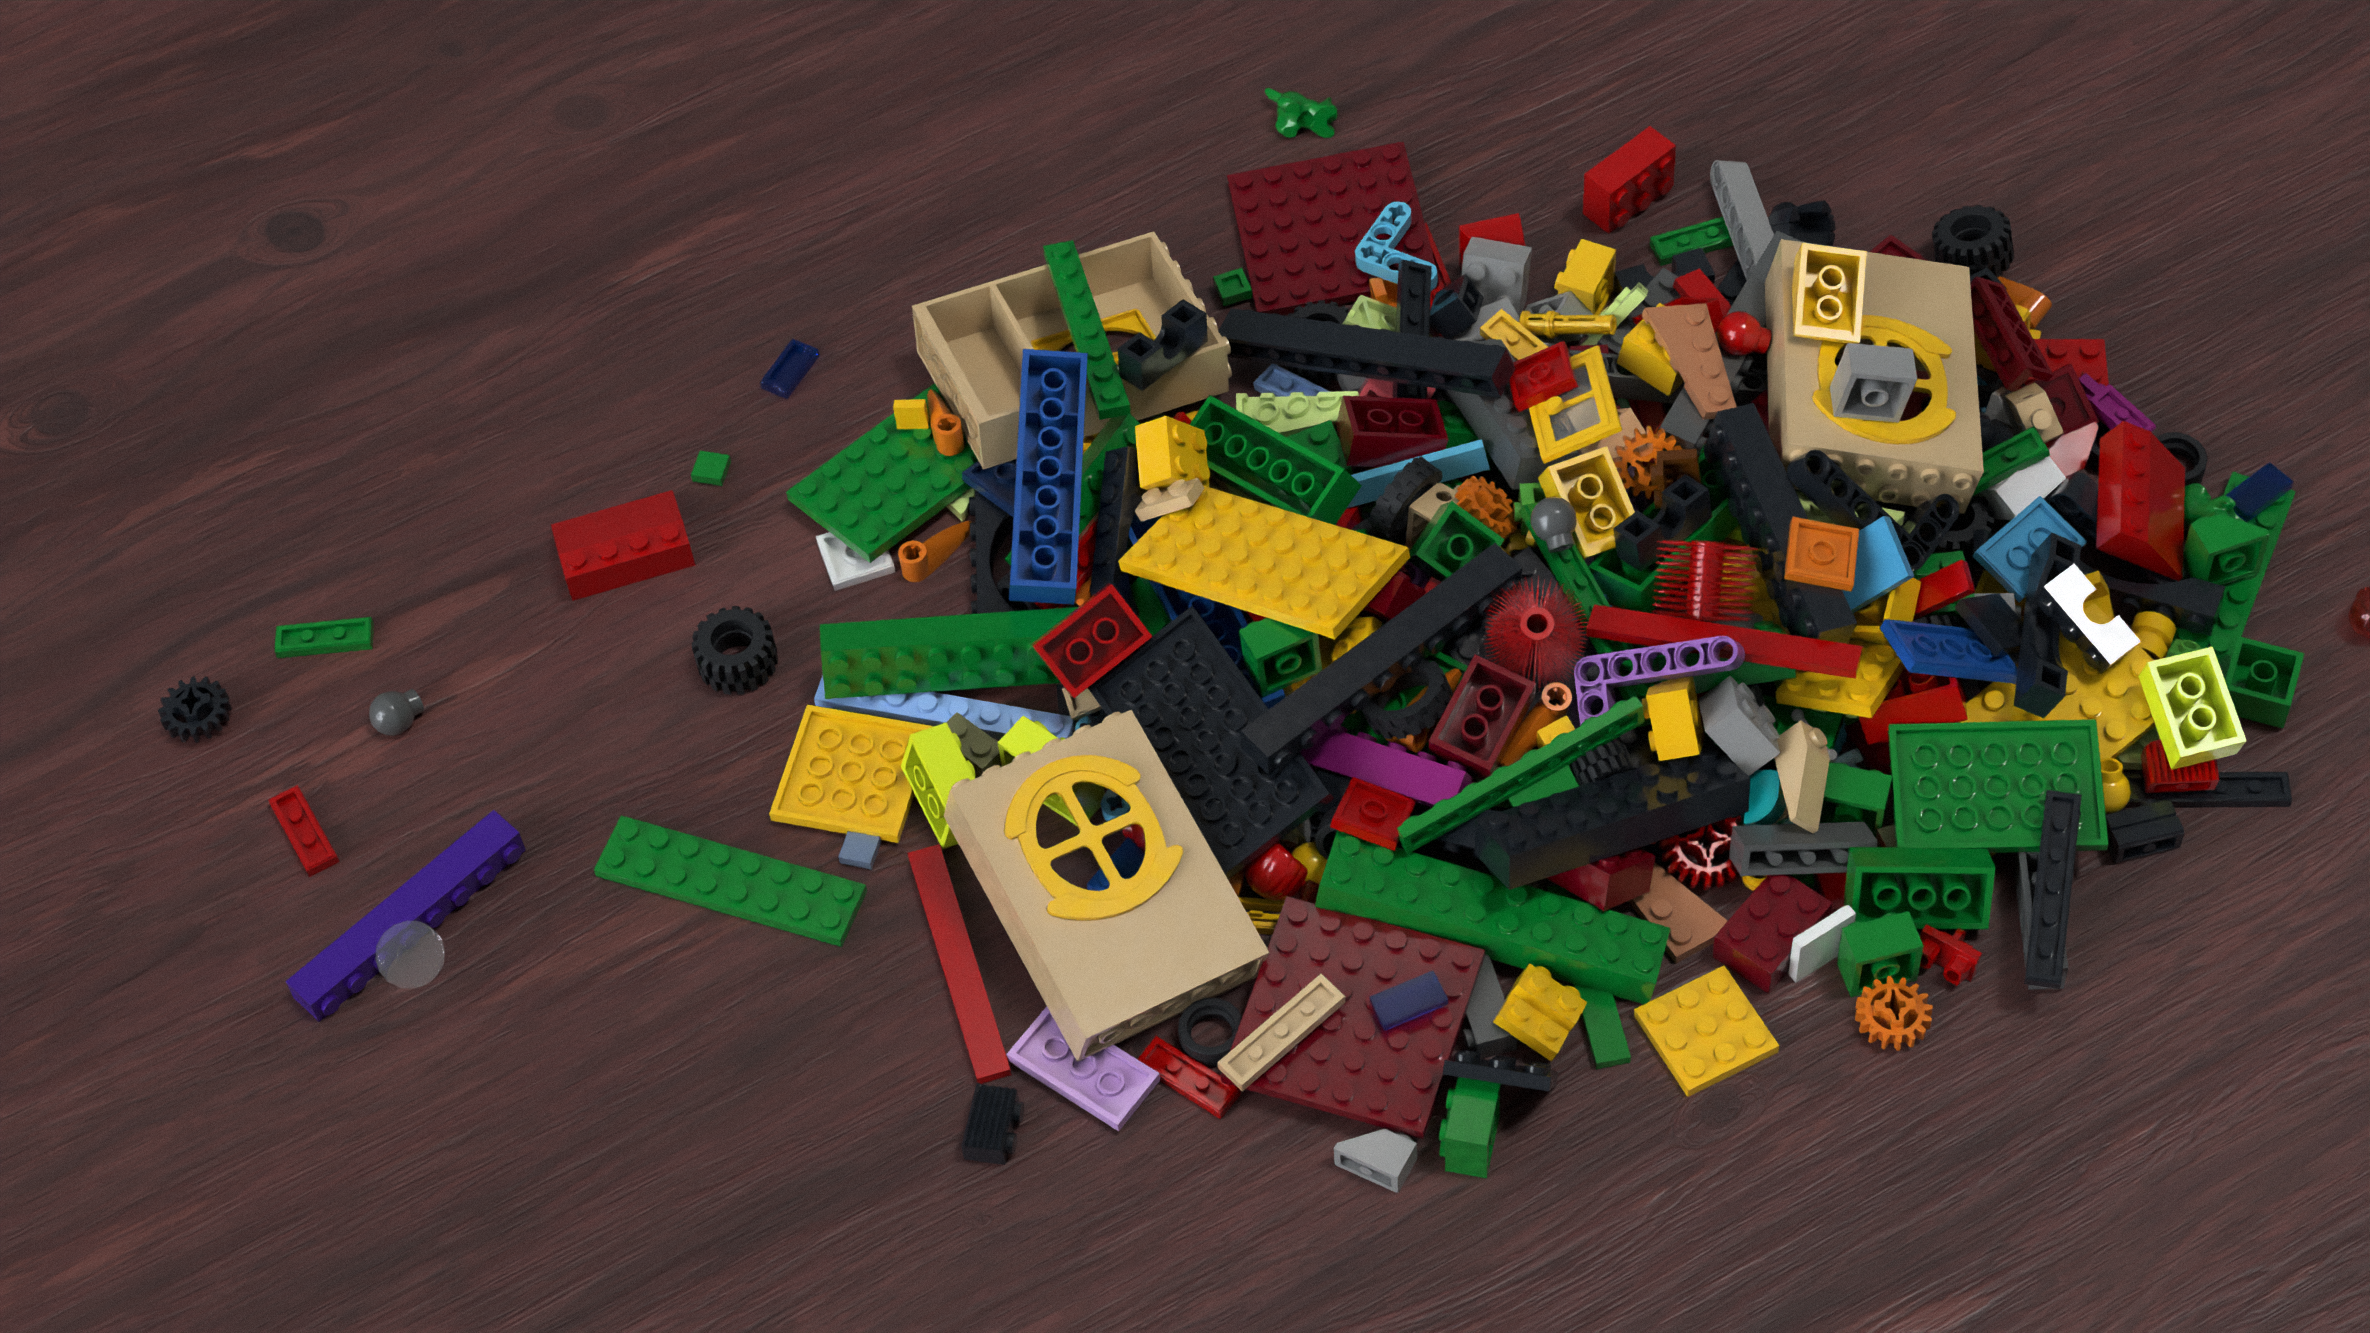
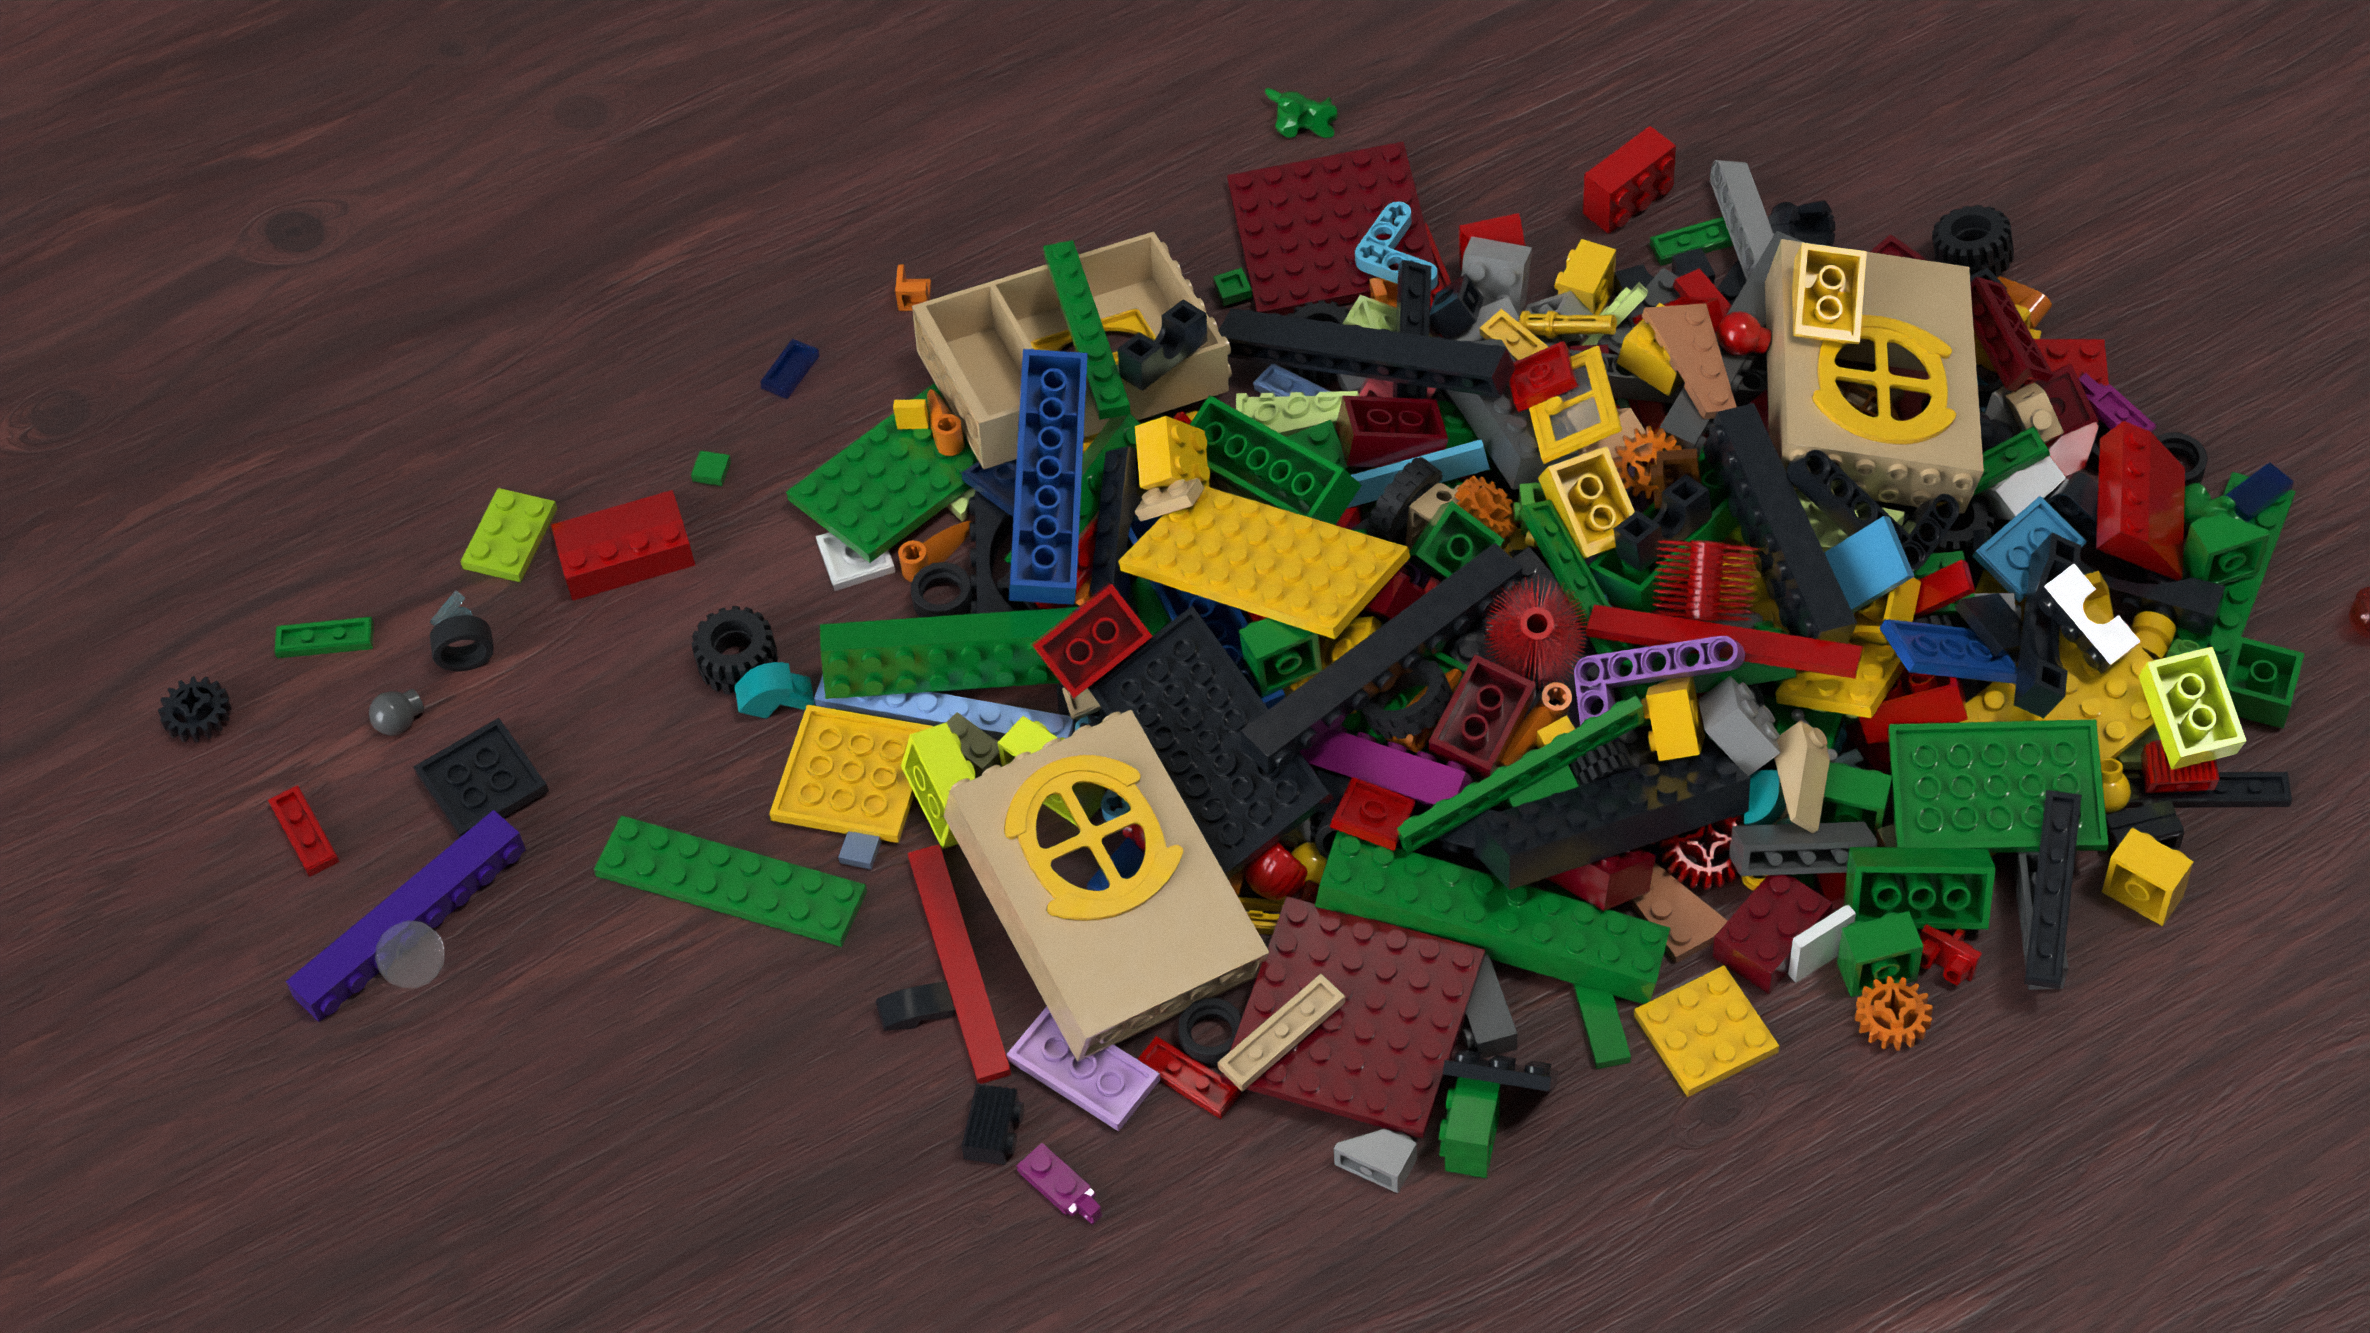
(451, 608): none -> clear light blue tile
(464, 657): none -> black tyre
(480, 776): none -> black plate
(509, 535): none -> lime plate
(769, 686): none -> teal brick
(909, 1006): none -> black slope
(910, 291): none -> orange panel
(941, 573): none -> black tyre
(1059, 1184): none -> magenta hinge
(1408, 1000): clear blue tile -> none
(1540, 1011): yellow plate -> none
(1554, 522): dark grey piece -> none
(1821, 554): orange tile -> none
(1873, 382): light grey brick -> none
(2147, 876): none -> yellow brick

